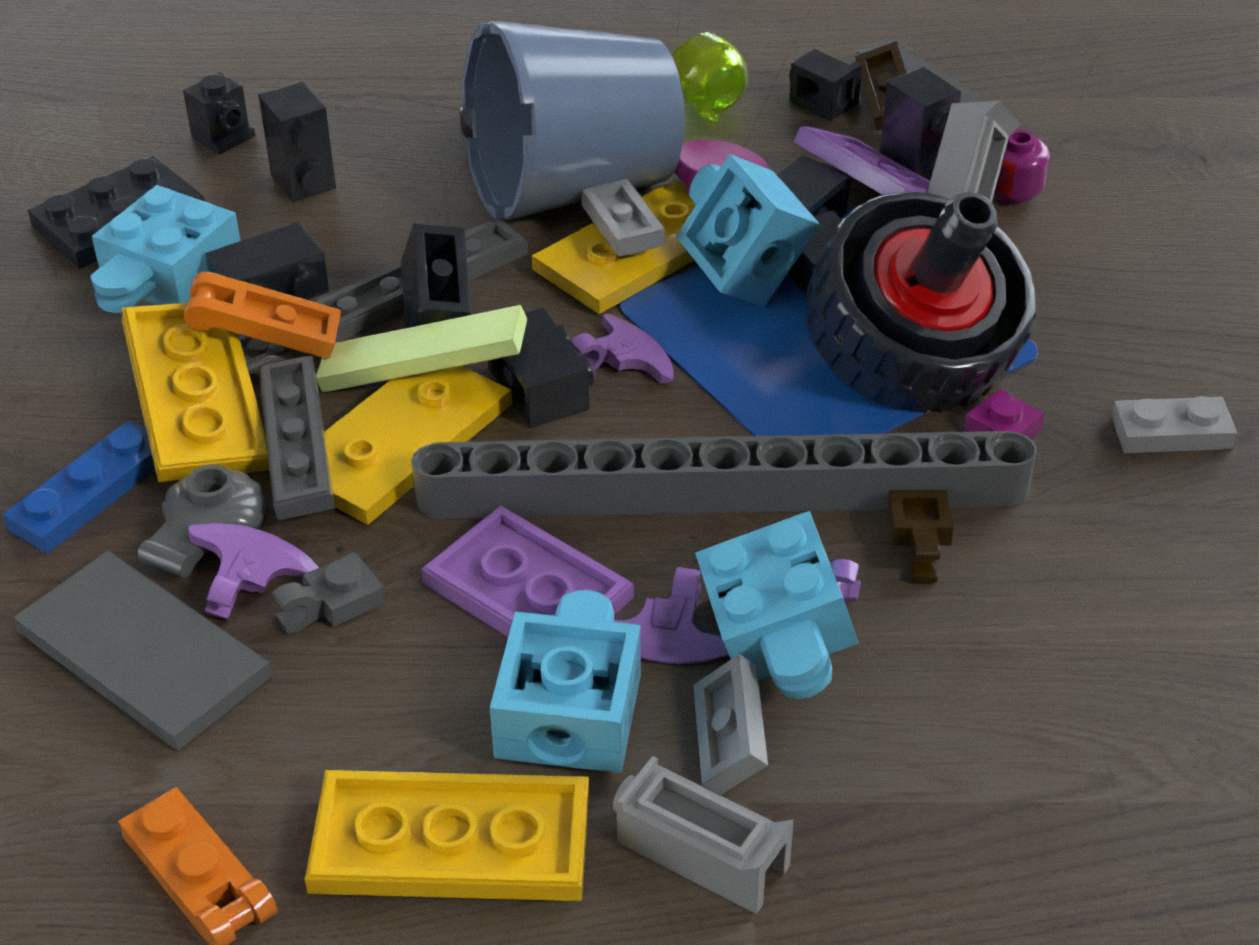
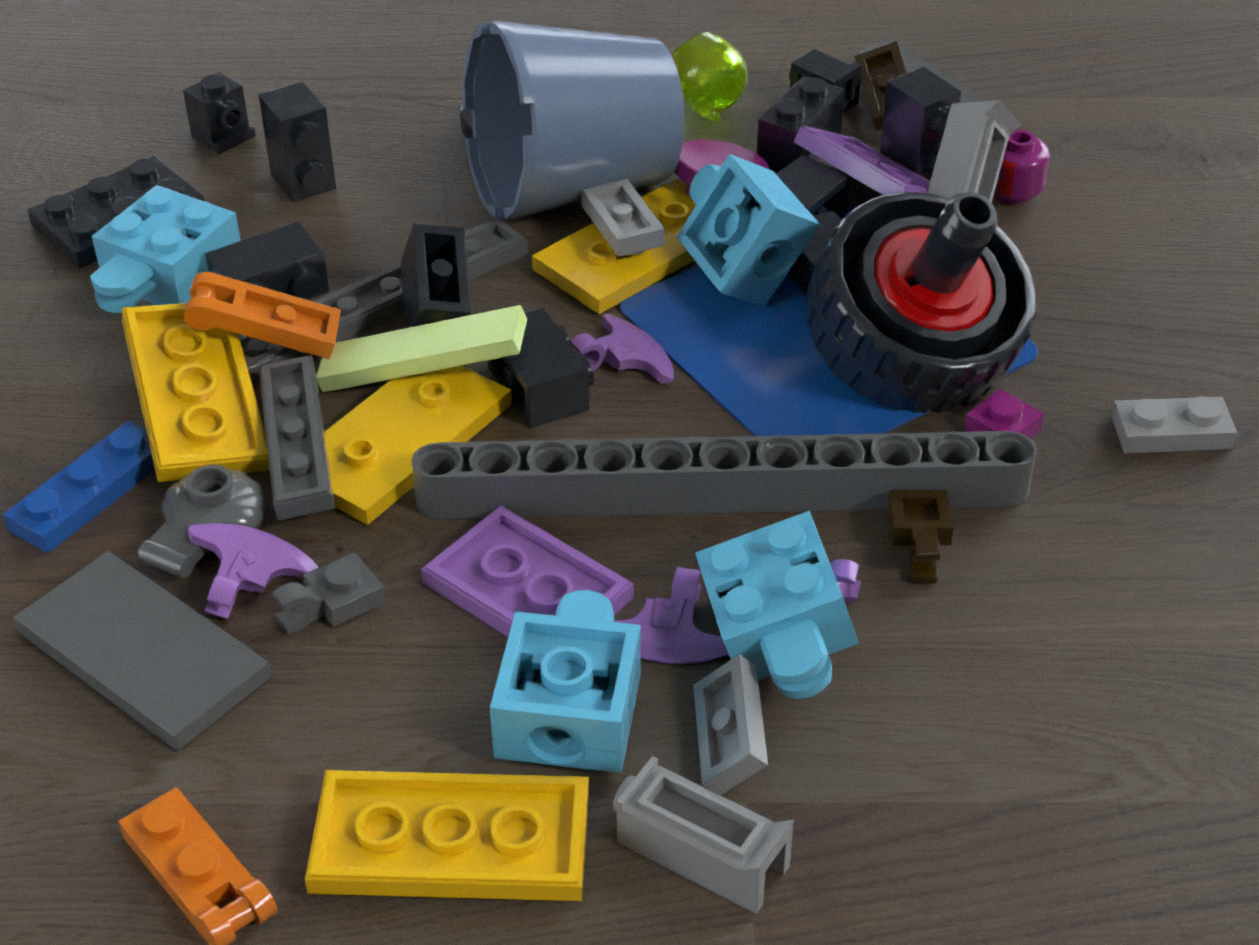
(807, 104): none -> black brick

